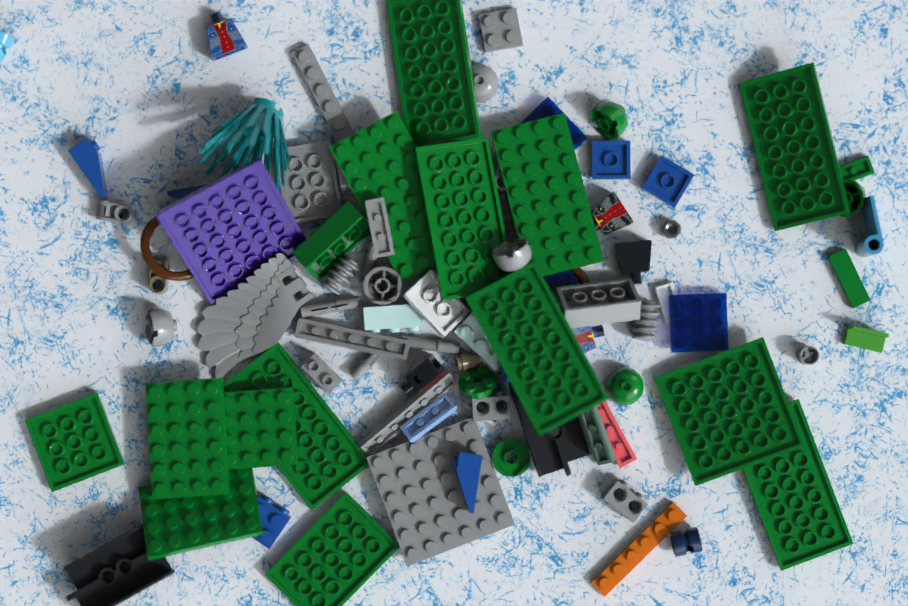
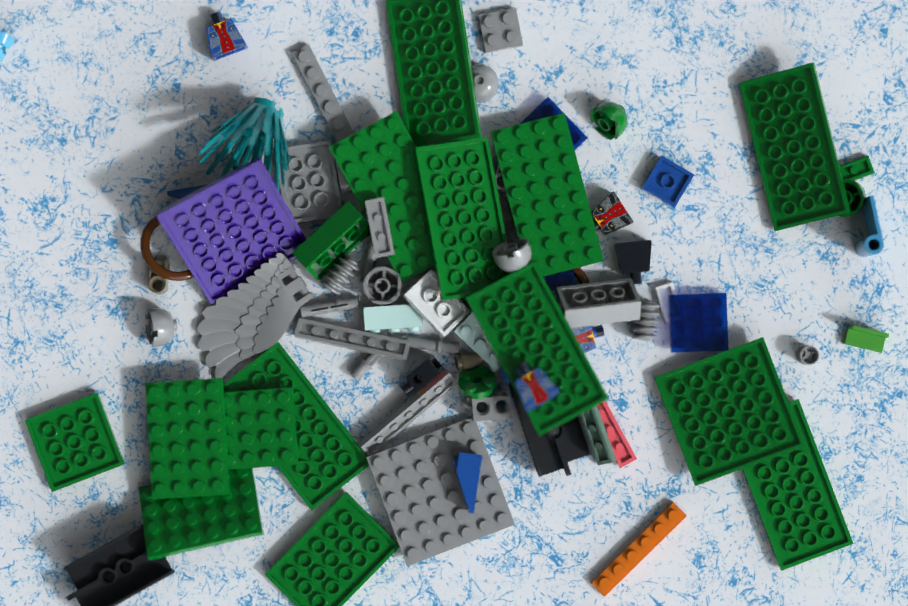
(90, 162): blue slope -> none
(112, 212): light grey piece -> none
(273, 521): blue plate -> none
(321, 373): light grey brick -> none
(428, 418): light blue plate -> none
(511, 468): green plate -> none
(534, 387): none -> torso
(611, 160): blue plate -> none
(622, 503): light grey brick -> none
(624, 386): green cylinder -> none
(671, 229): flat silver tile -> none
(686, 541): dark blue wheel -> none
(848, 278): green tile -> none

